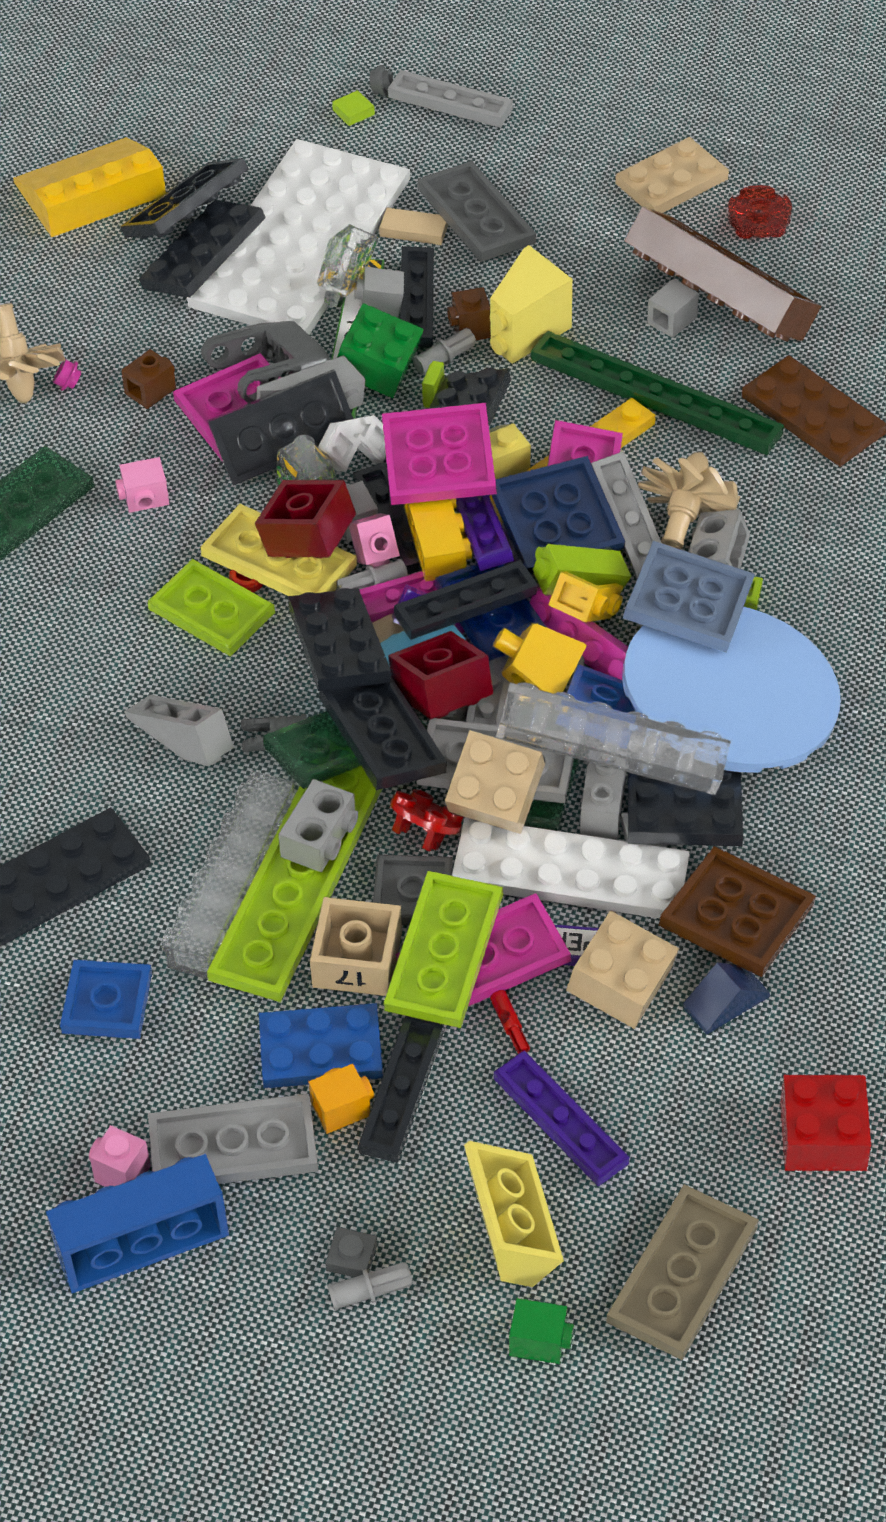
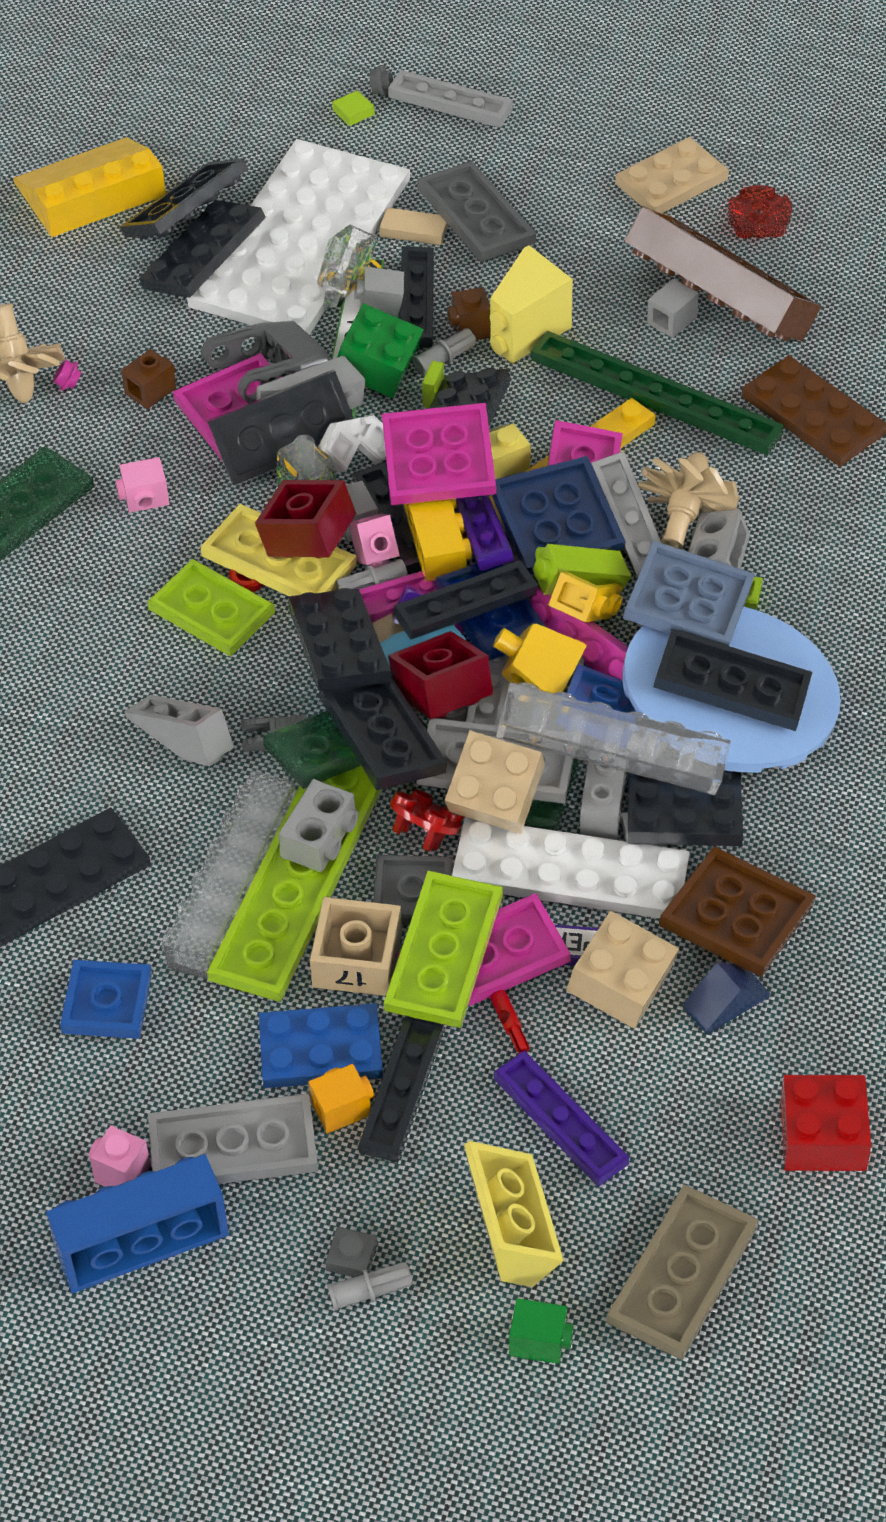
(733, 679): none -> black plate

